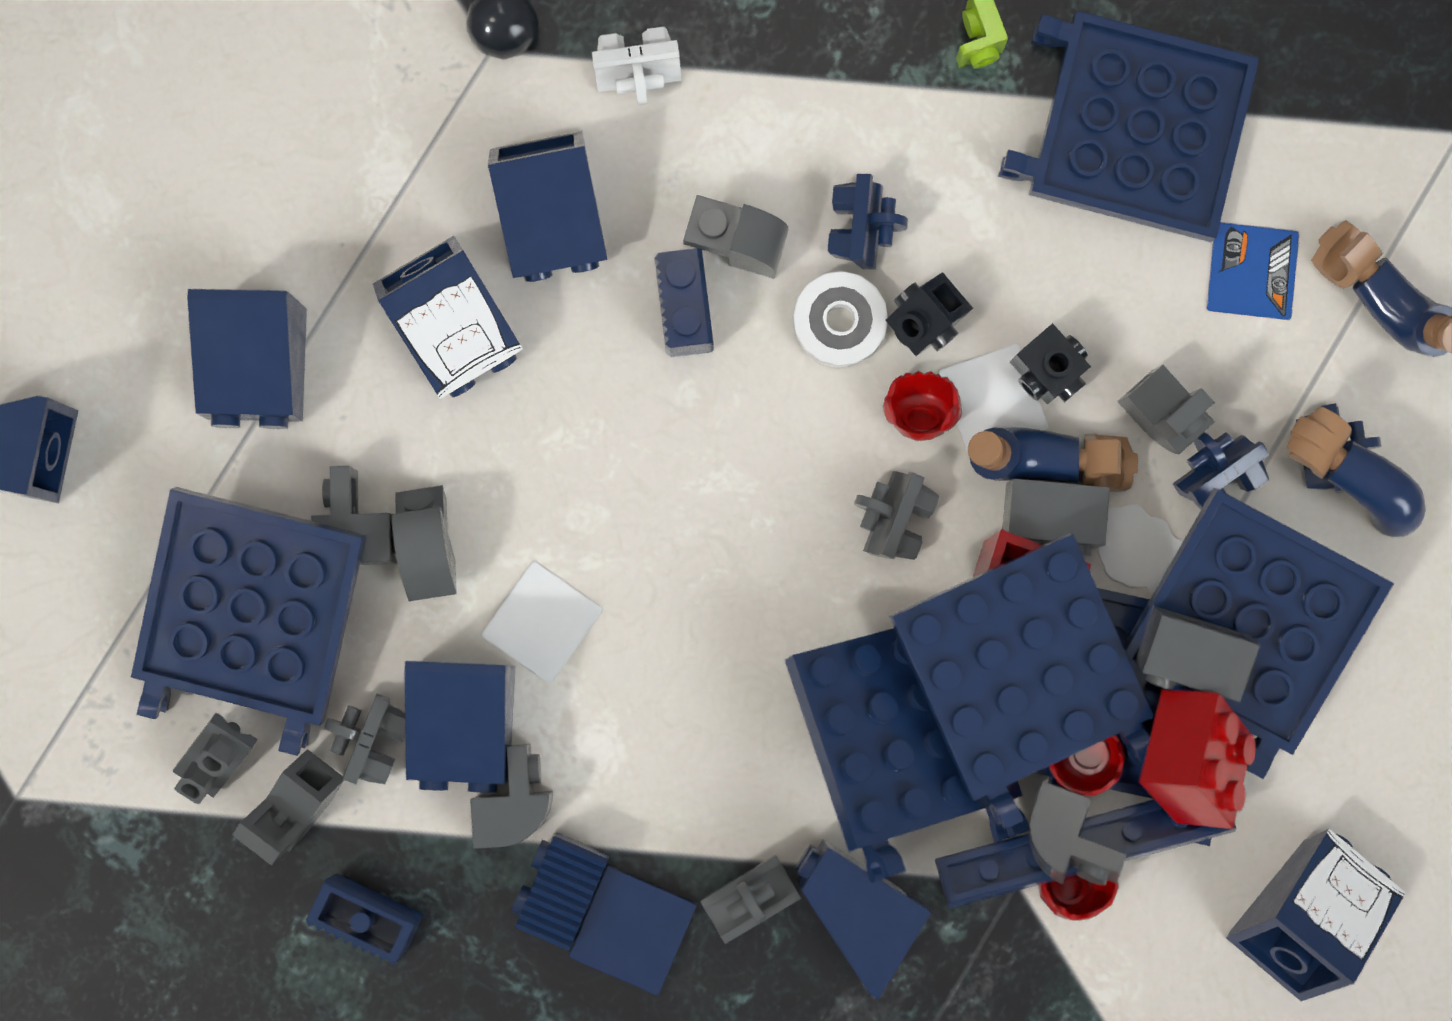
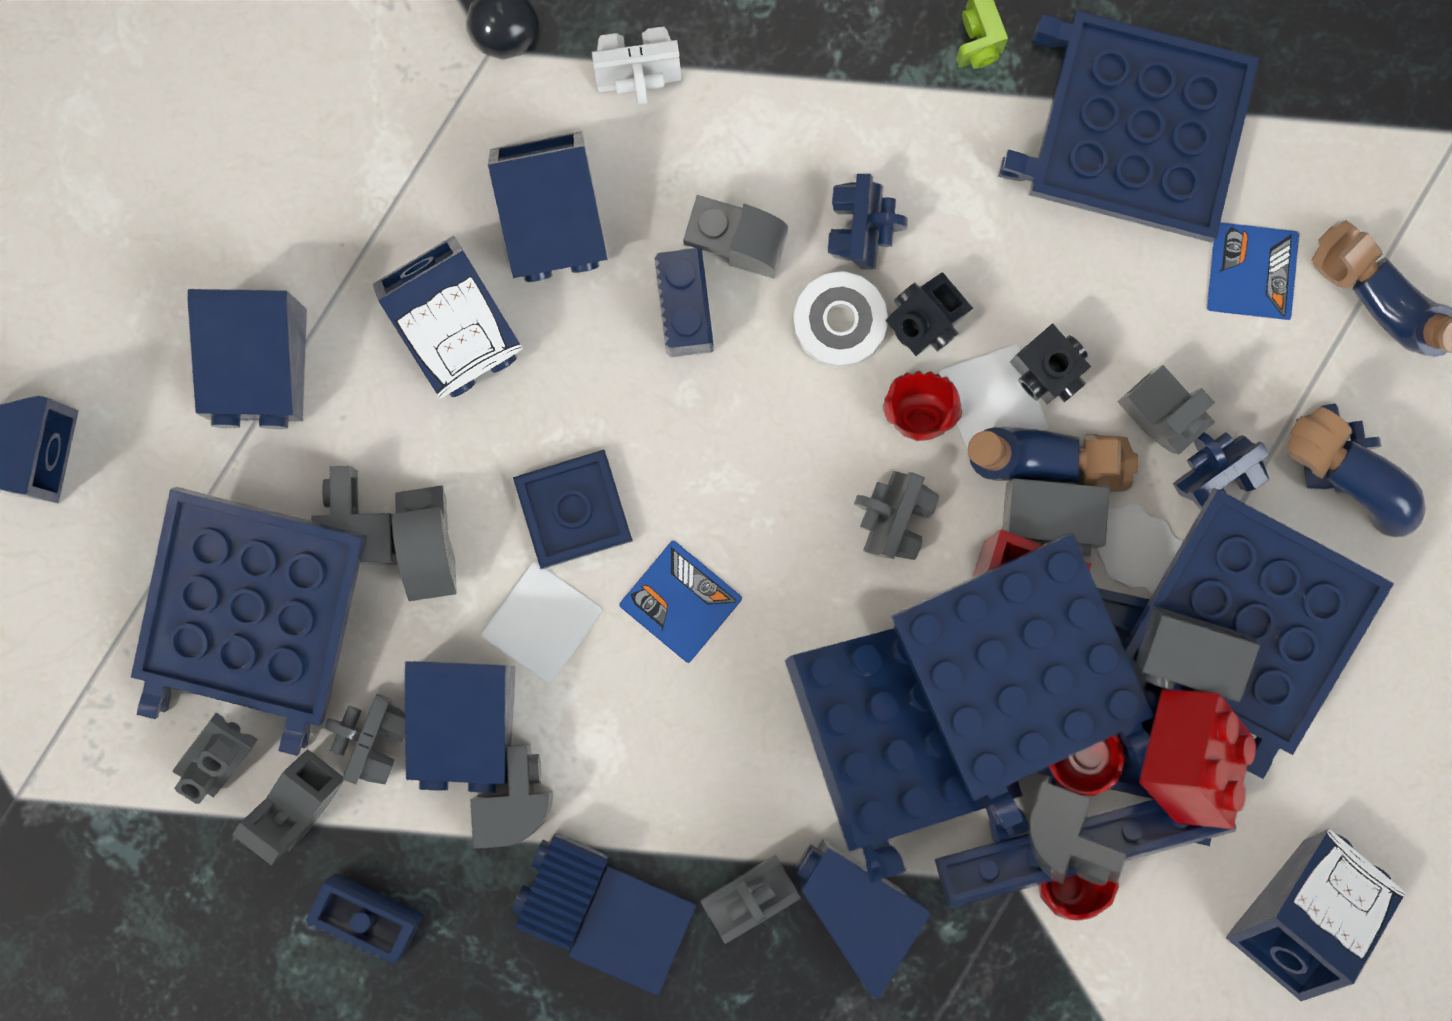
(572, 509): none -> dark blue tile
(680, 601): none -> blue sticker

